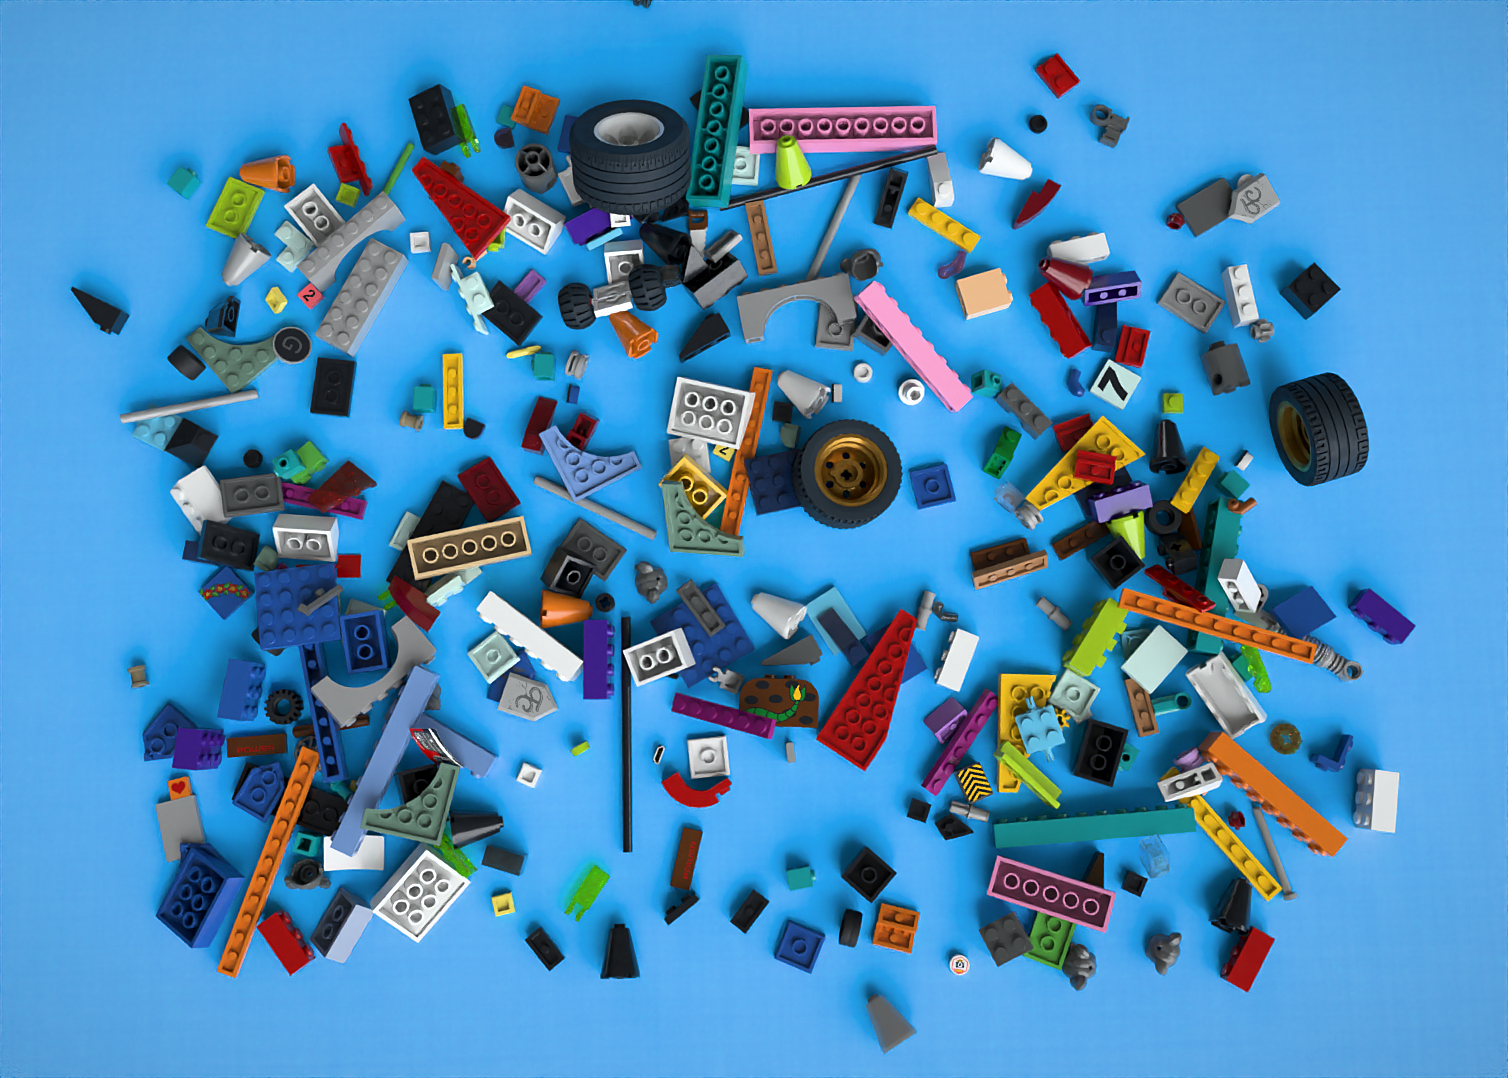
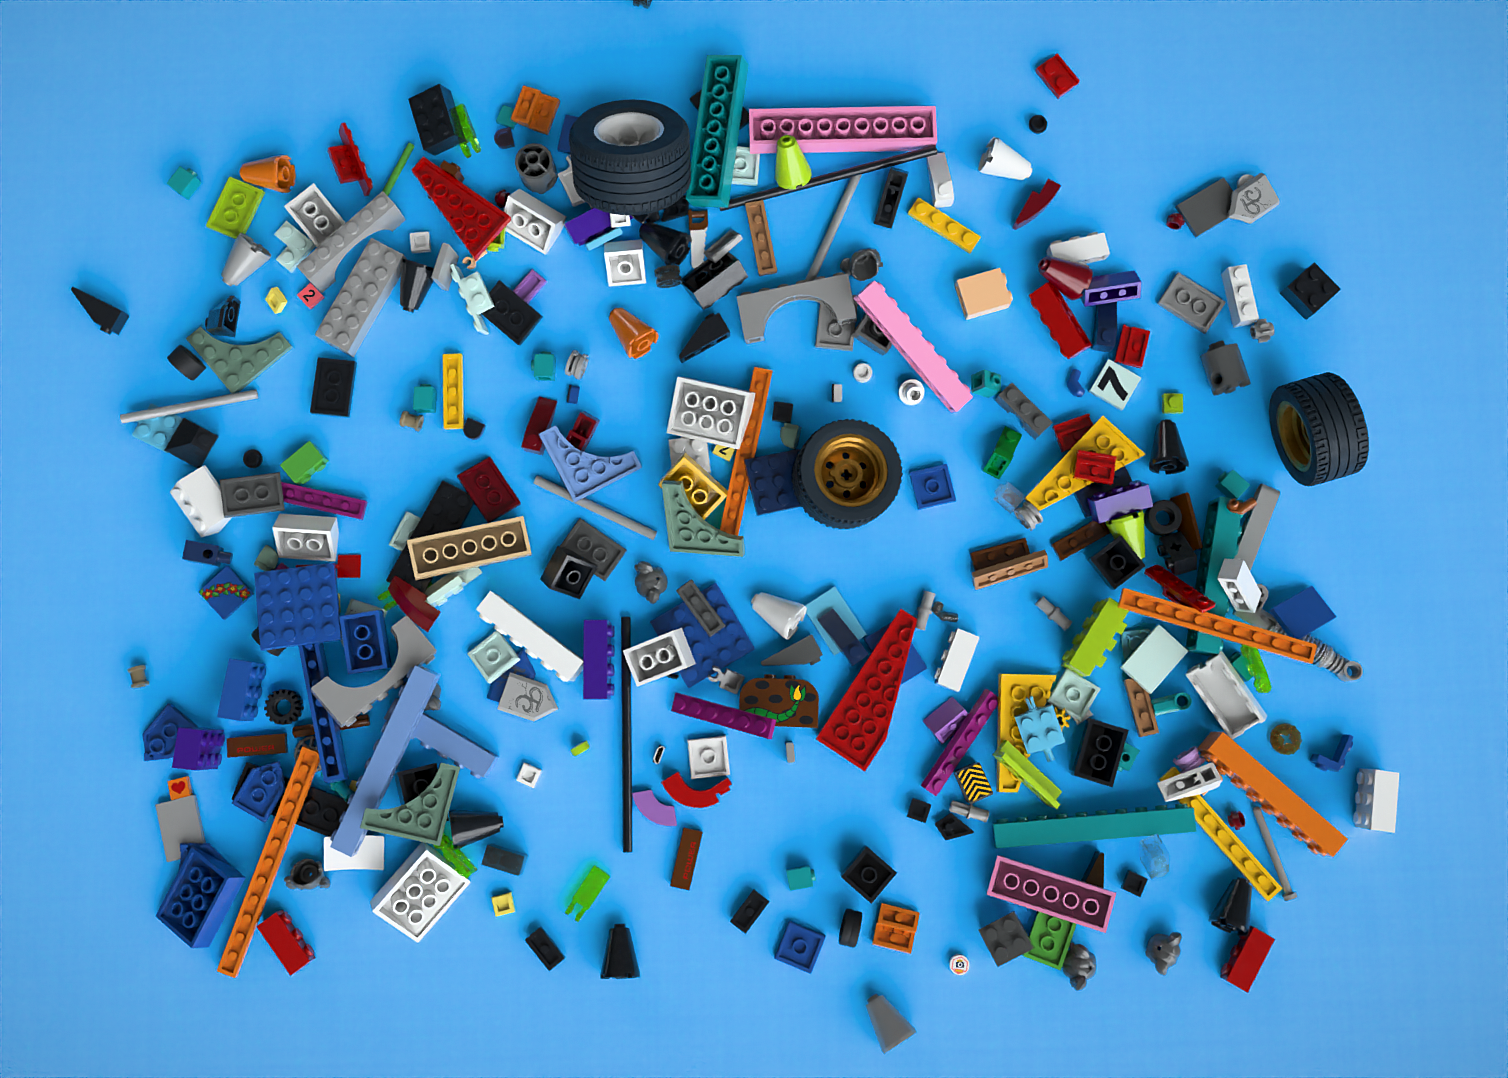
(228, 545): black plate -> none
(288, 464): teal brick -> none
(291, 345): black tile -> none
(307, 843): teal brick -> none
(323, 597): dark grey piece -> none
(341, 926): sand blue slope -> none
(343, 484): clear red wing -> none
(348, 195): lime plate -> none
(414, 284): none -> black cone
(432, 746): sticker -> none
(501, 198): none -> dark red plate
(524, 351): light yellow piece -> none
(562, 609): orange cone -> none
(581, 309): black plate -> none
(602, 597): black bush -> none
(653, 809): none -> medium lavender tile
(675, 912): black plate -> none
(692, 263): black slope -> none
(803, 392): white cone -> none
(953, 268): arm -> none
(1113, 122): dark grey piece -> none
(1194, 480): yellow plate -> none
(1244, 460): white piece -> none
(1256, 523): none -> light grey beam
(1381, 617): dark purple brick -> none

